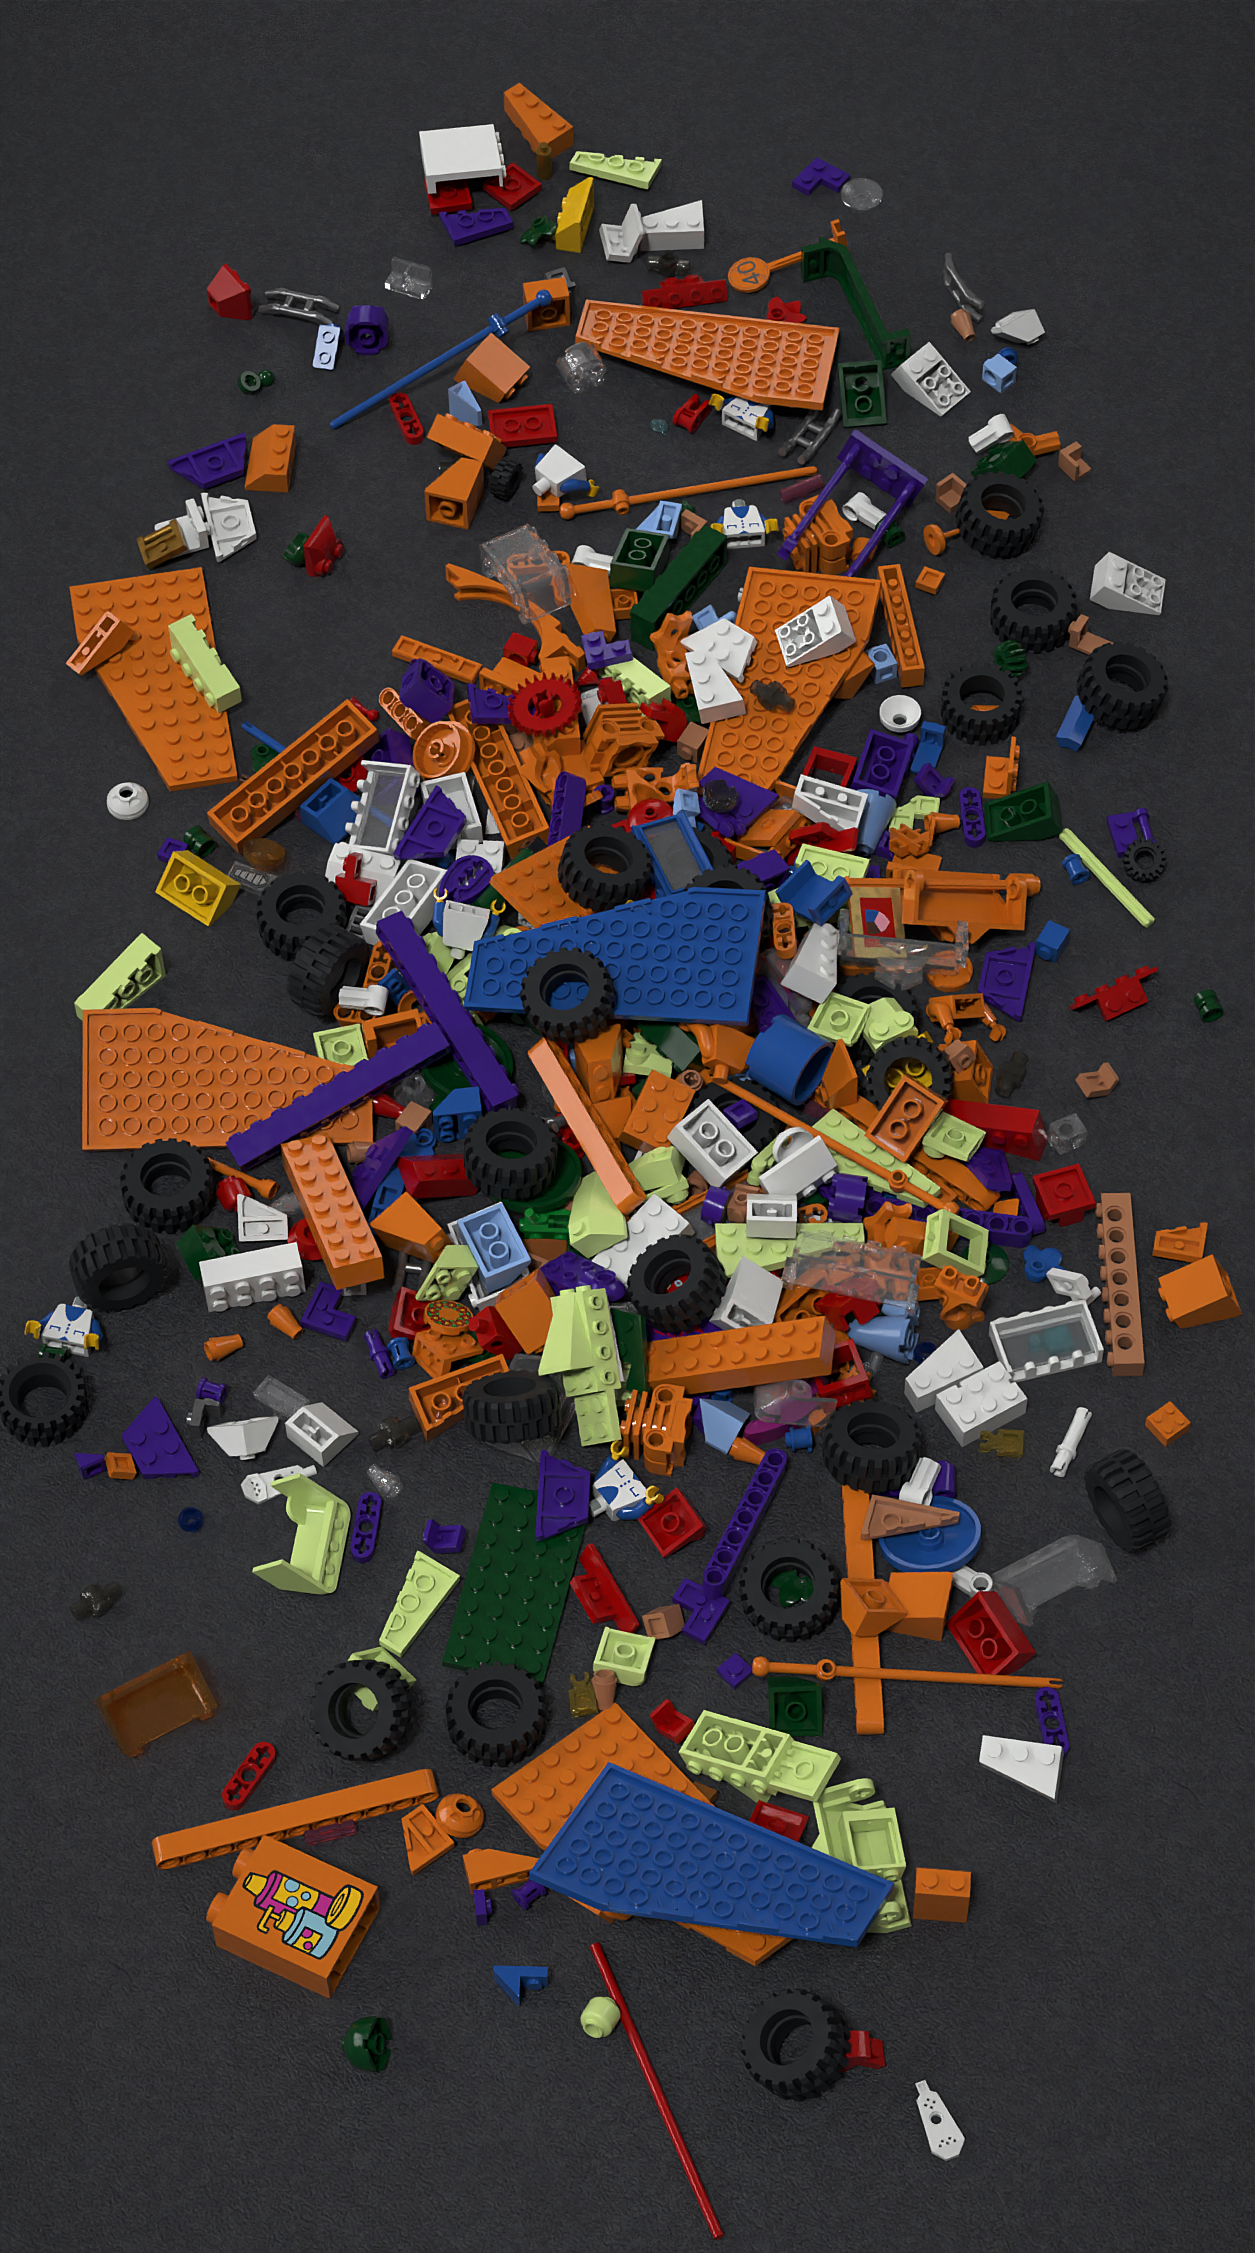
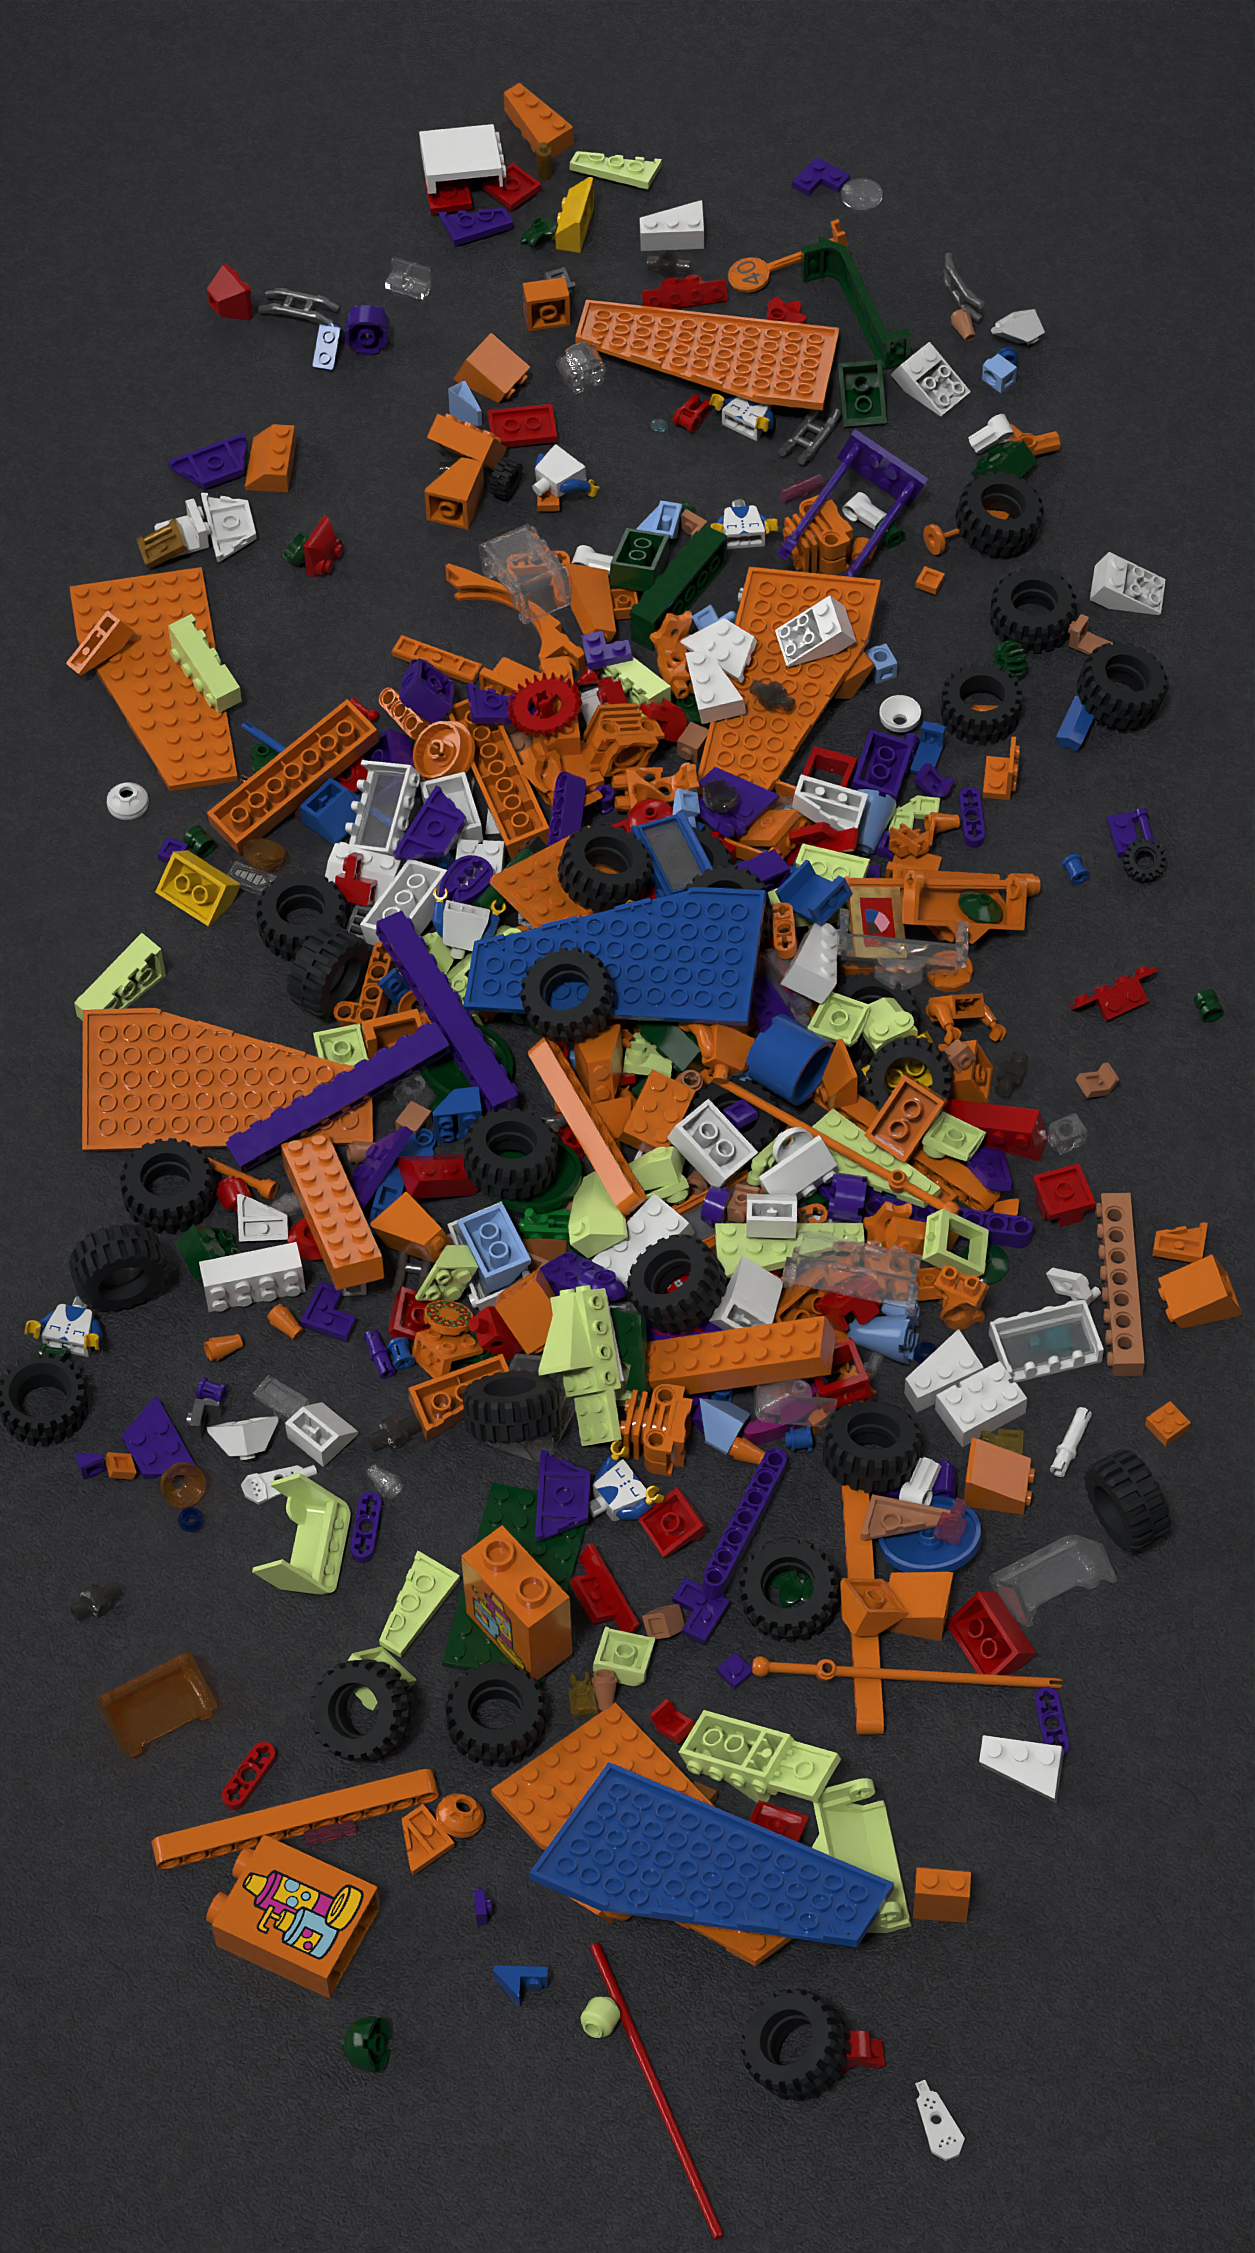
(189, 1492): none -> clear orange piece
(264, 378): dark green plate -> none
(369, 999): white piece -> none
(386, 1106): red cone -> none
(405, 426): red beam -> none
(443, 1538): dark purple bracket -> none
(495, 1868): orange slope -> none
(498, 326): blue bar -> none
(517, 1603): none -> orange brick
(521, 650): red brick -> none
(527, 1893): dark purple bush -> none
(621, 501): orange bar -> none
(622, 241): white bracket -> none
(795, 1706): dark green slope -> none
(813, 1108): clear pink axle -> none
(872, 1820): yellowish green window -> none
(901, 626): orange brick -> none
(949, 492): nougat panel -> none
(952, 1525): none -> clear pink plate
(968, 1580): white piece -> none
(980, 906): none -> dark green dish
(997, 1478): none -> orange slope
(1007, 978): dark purple wing -> none
(1024, 815): dark green slope -> none
(1026, 1202): dark purple beam -> none
(1040, 1262): blue plate -> none
(1052, 941): blue brick -> none
(1071, 462): nougat panel -> none
(1107, 878): yellowish green axle -> none

